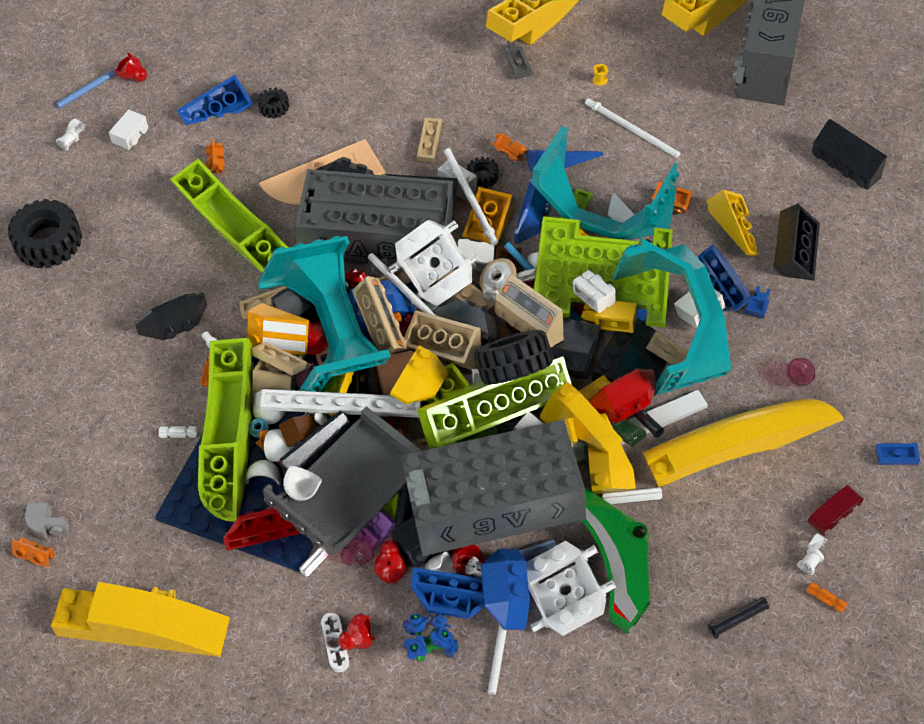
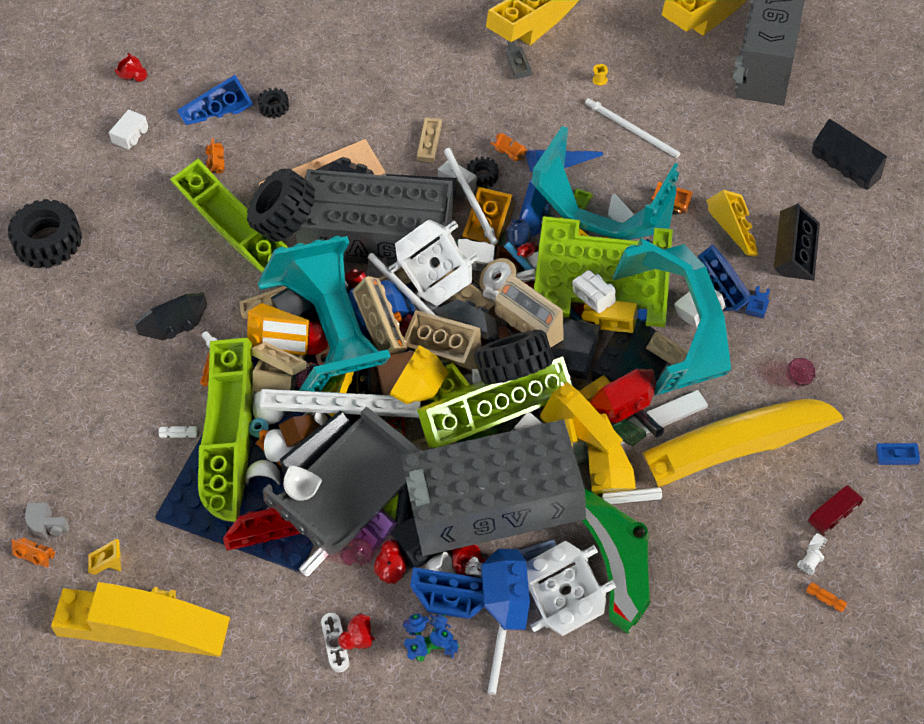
(71, 134): white connector -> none
(85, 89): medium blue bar -> none
(105, 557): none -> yellow slope
(280, 205): none -> black tyre
(518, 232): none -> dark blue head
(527, 249): none -> red axle
(738, 617): black pin -> none

